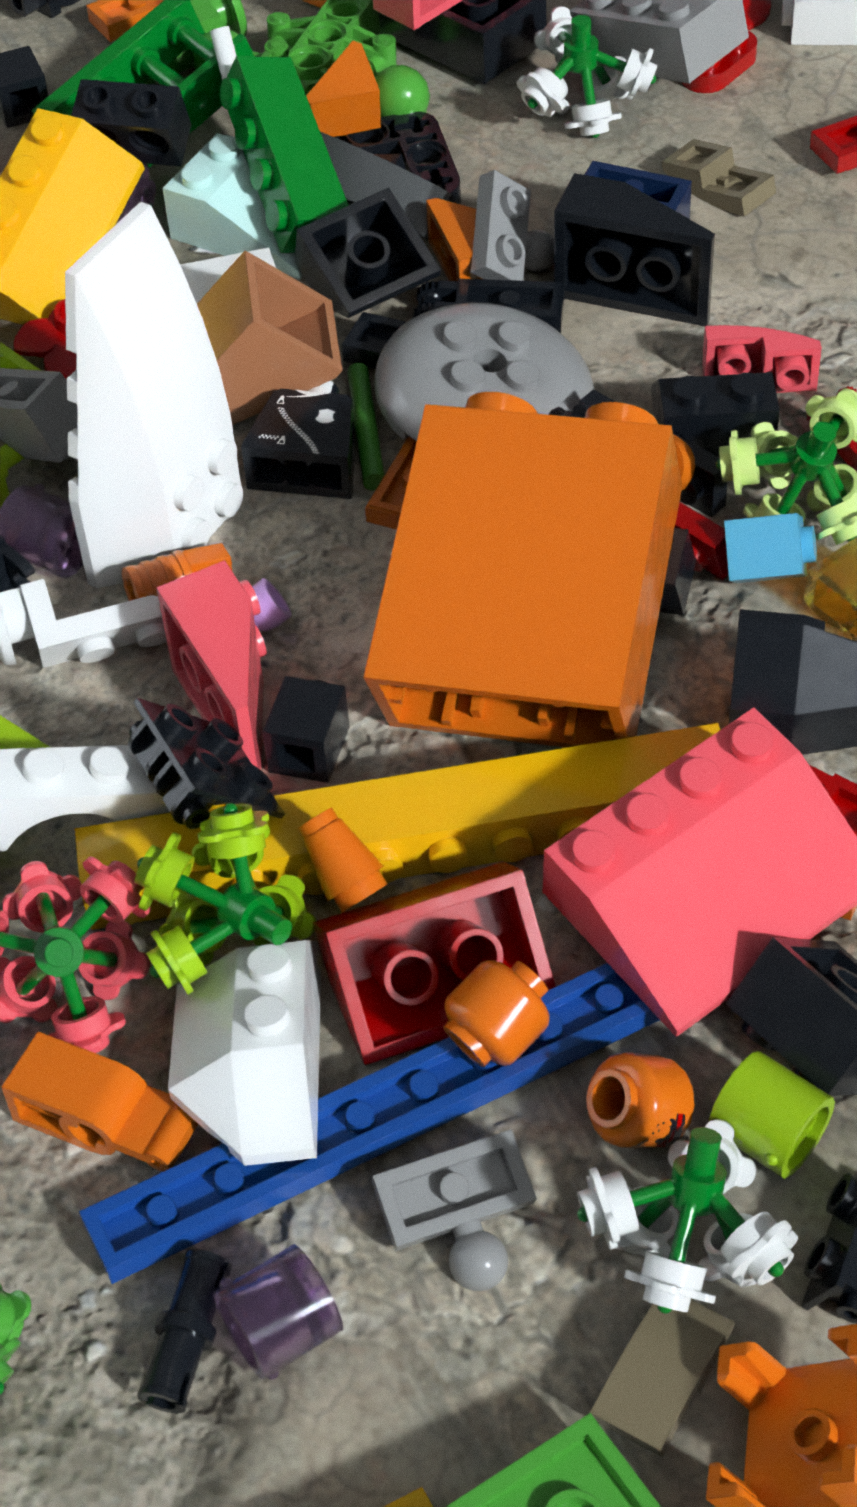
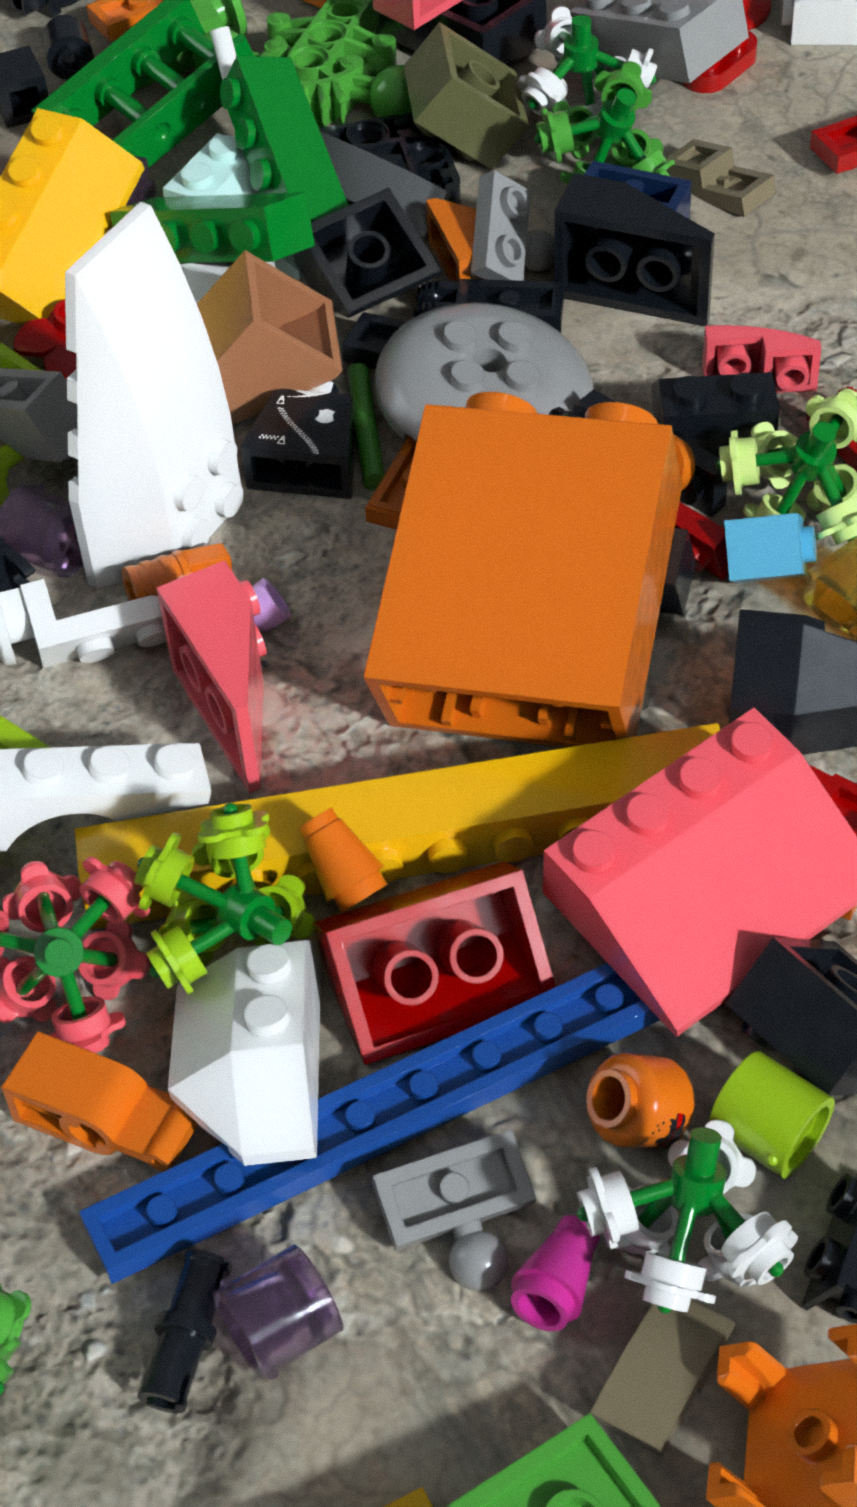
(66, 46): none -> black brick
(138, 117): black brick -> none
(196, 763): black hinge -> none
(226, 225): none -> green brick
(306, 729): black brick -> none
(347, 95): orange slope -> none
(465, 97): none -> olive brick
(497, 1012): orange head -> none
(555, 1277): none -> dark pink cone
(576, 127): none -> bright green plant

